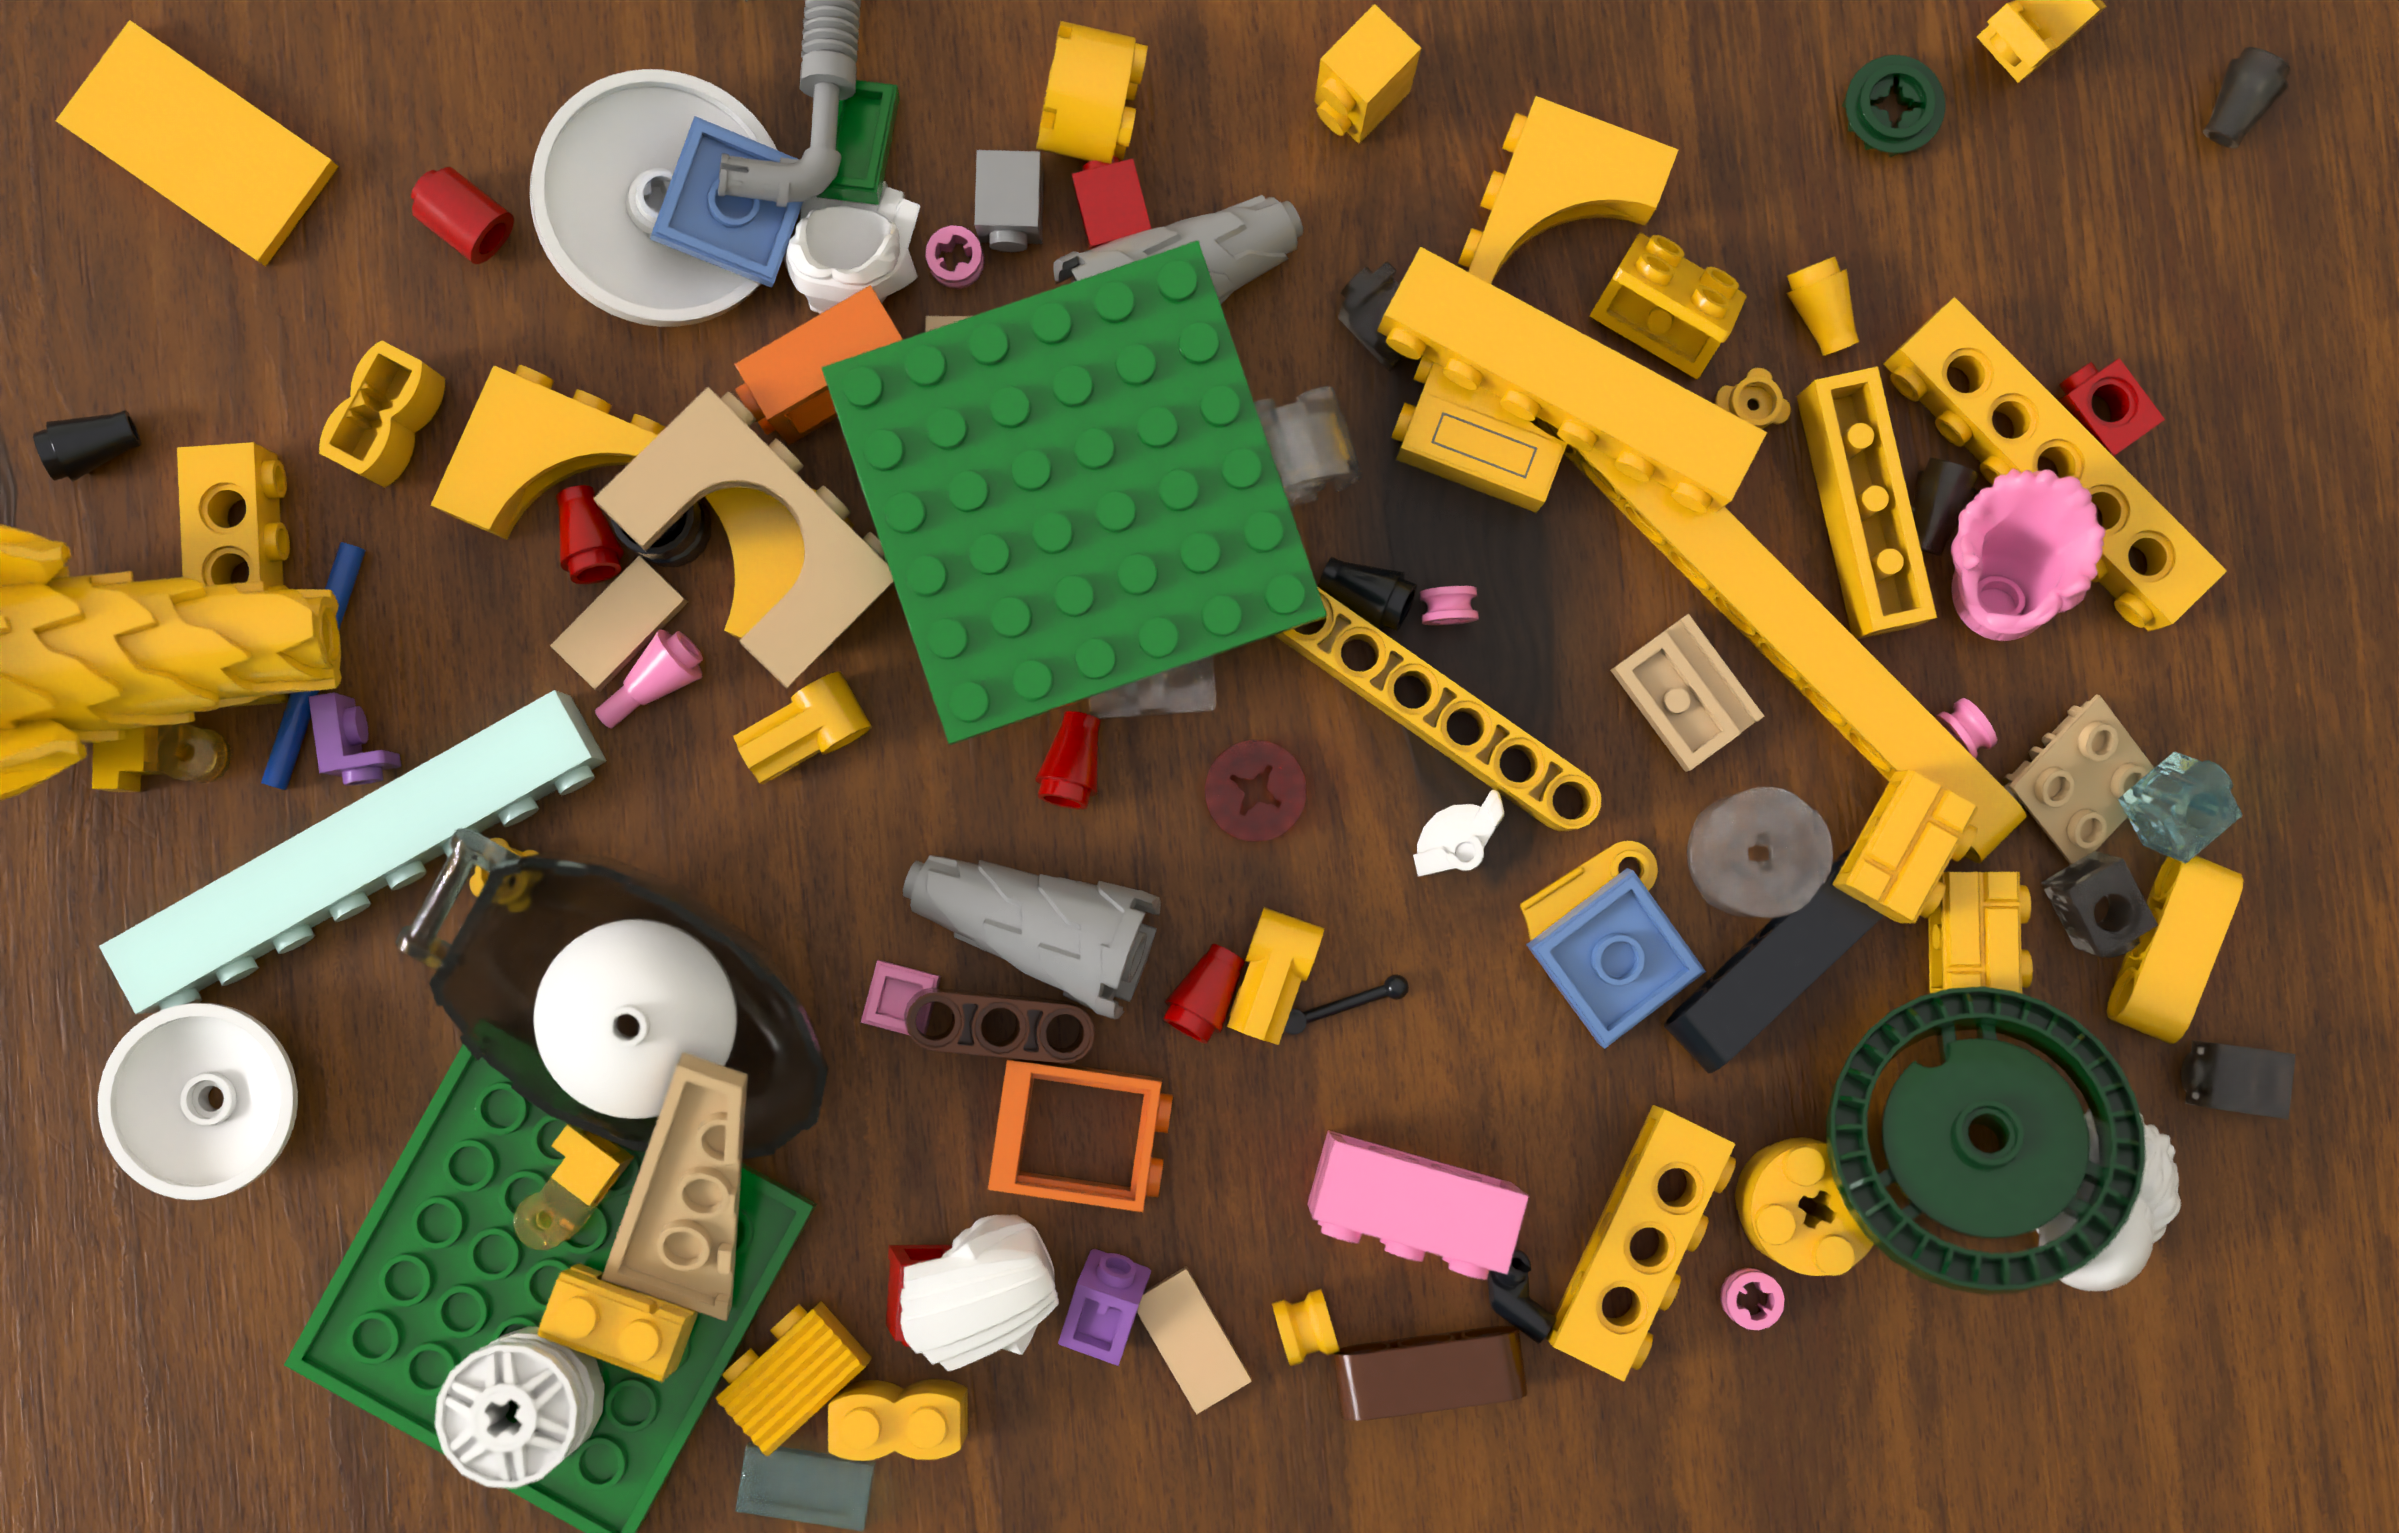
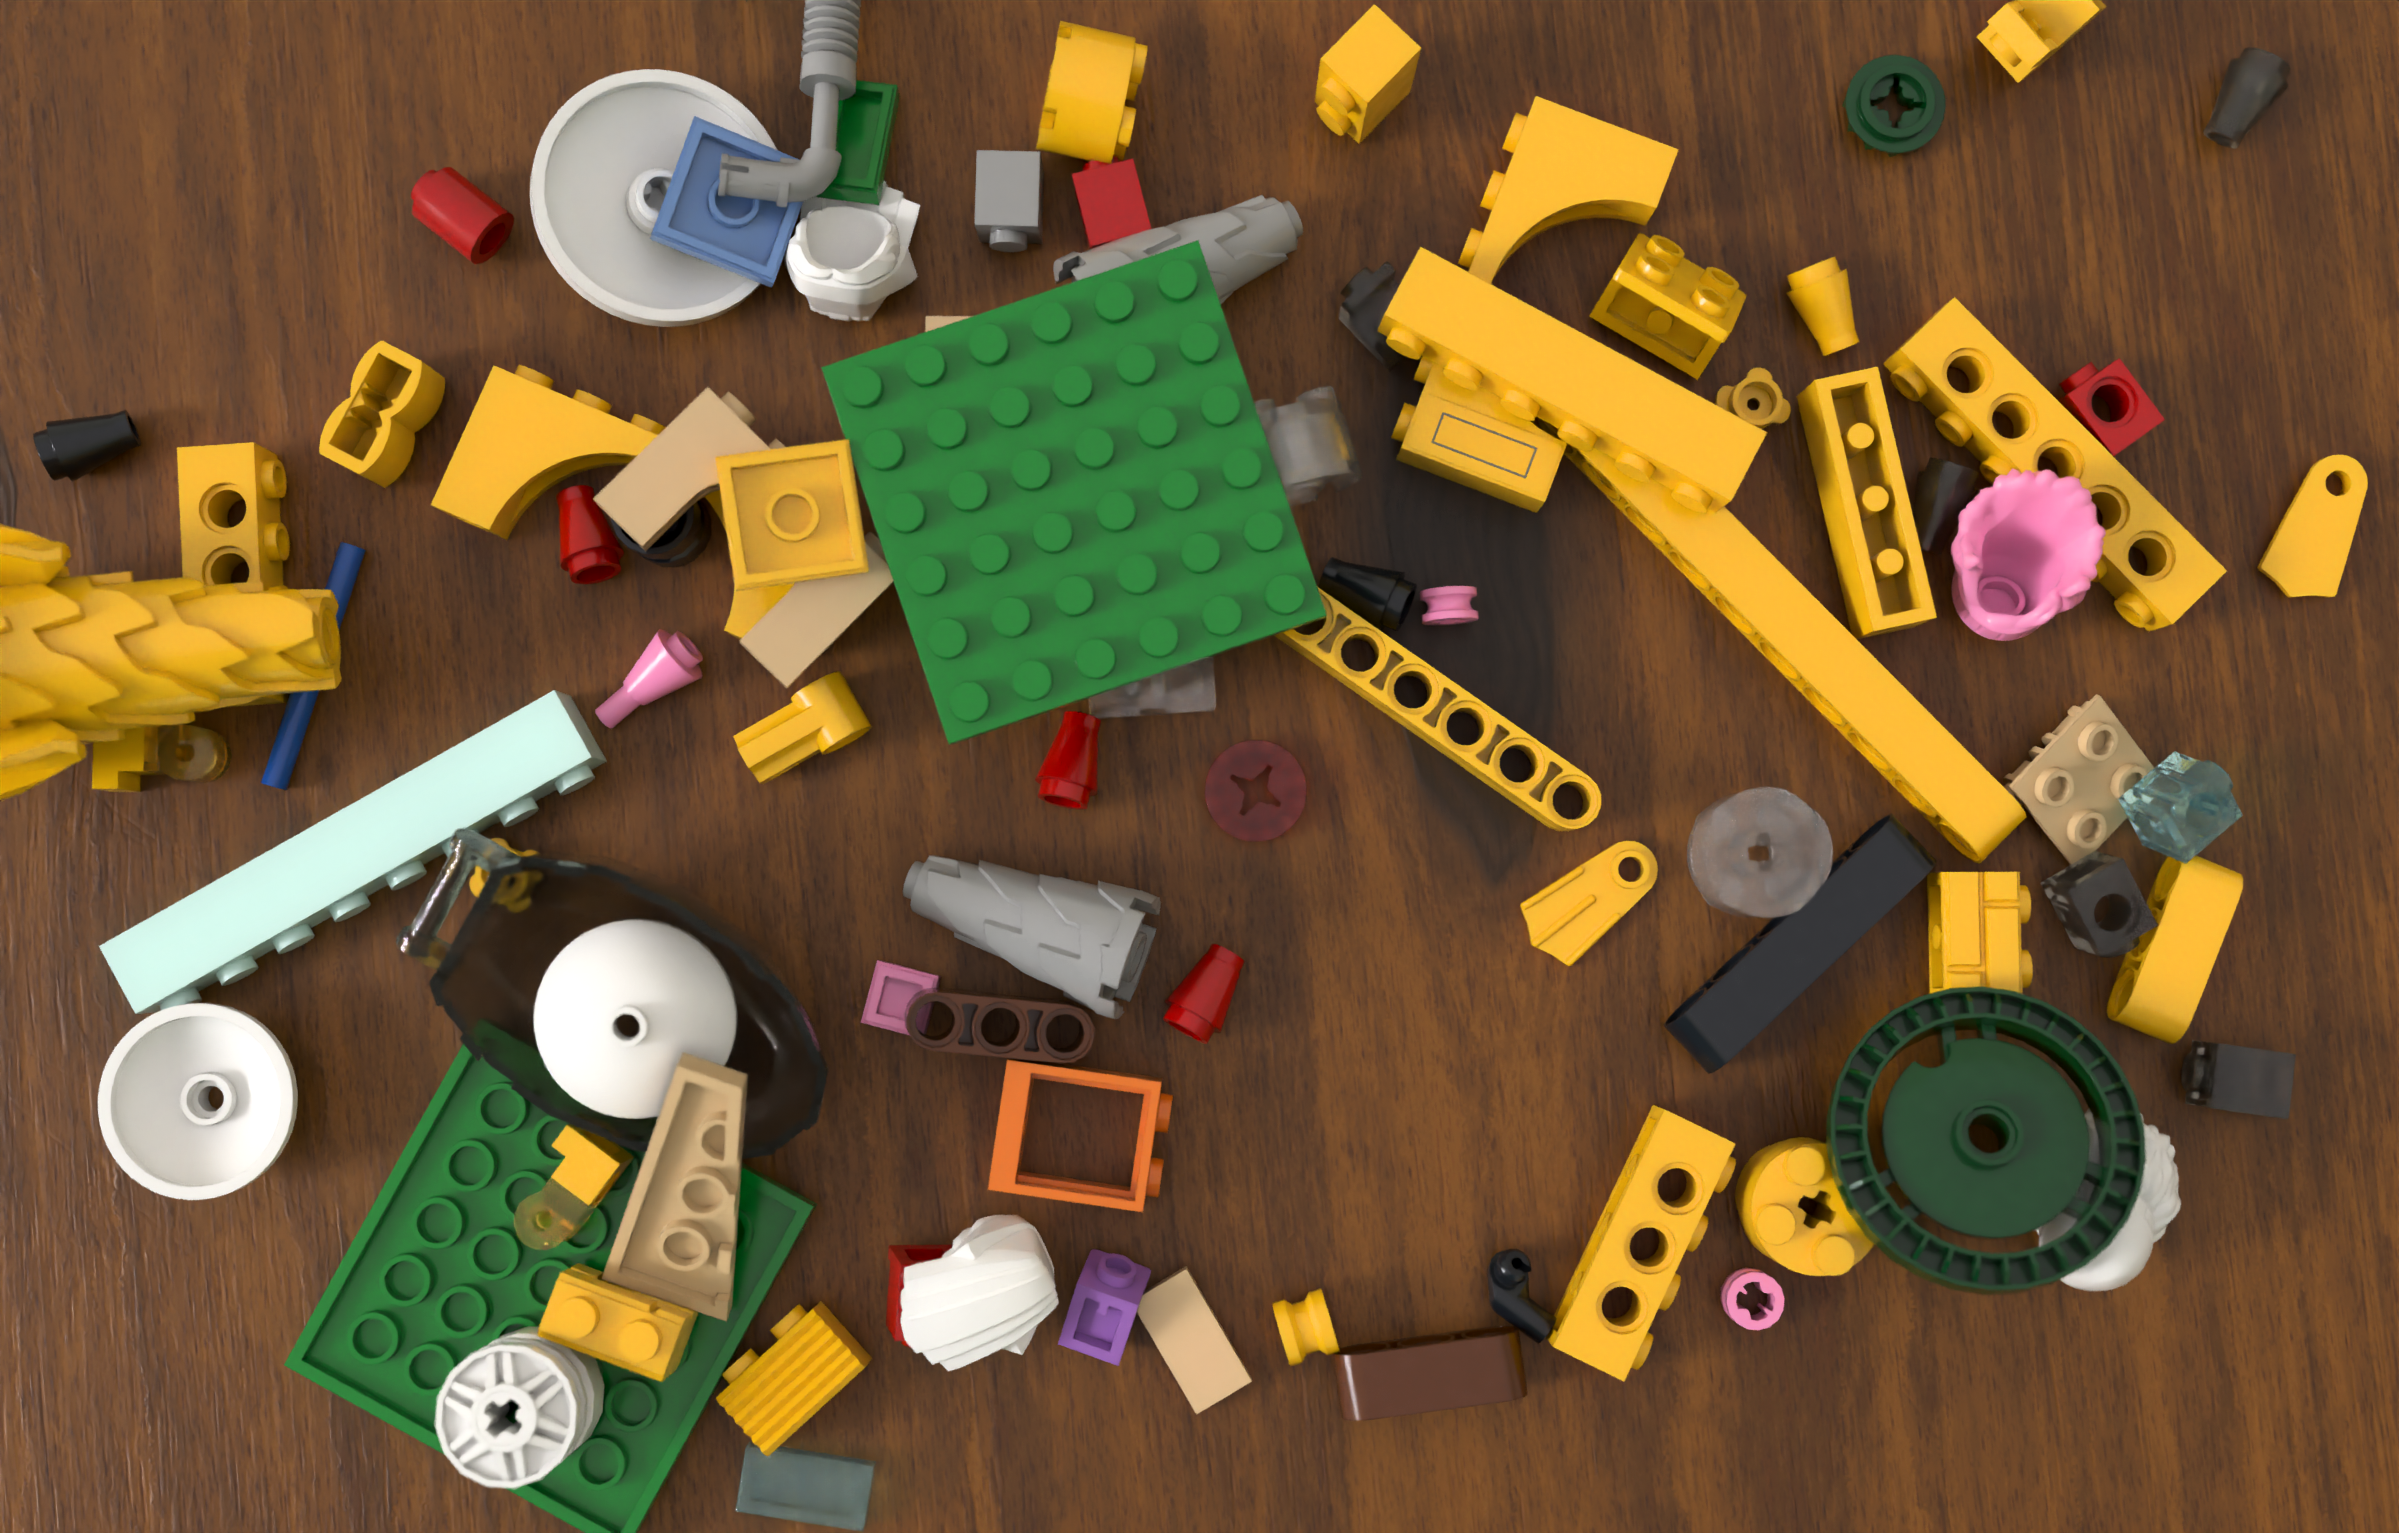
(197, 143): yellow tile -> none
(338, 736): medium lavender bracket -> none
(619, 623): tan tile -> none
(786, 378): orange window -> none
(792, 514): none -> yellow tile
(880, 1417): yellow brick -> none
(945, 240): bright pink bush -> none
(1278, 962): yellow piece -> none
(1394, 987): black hinge -> none
(1416, 1205): bright pink brick -> none
(1458, 836): white piece -> none
(1616, 957): medium blue plate -> none
(1687, 693): tan plate -> none
(1908, 848): yellow brick -> none
(1968, 726): bright pink bush -> none
(2317, 531): none -> yellow piece

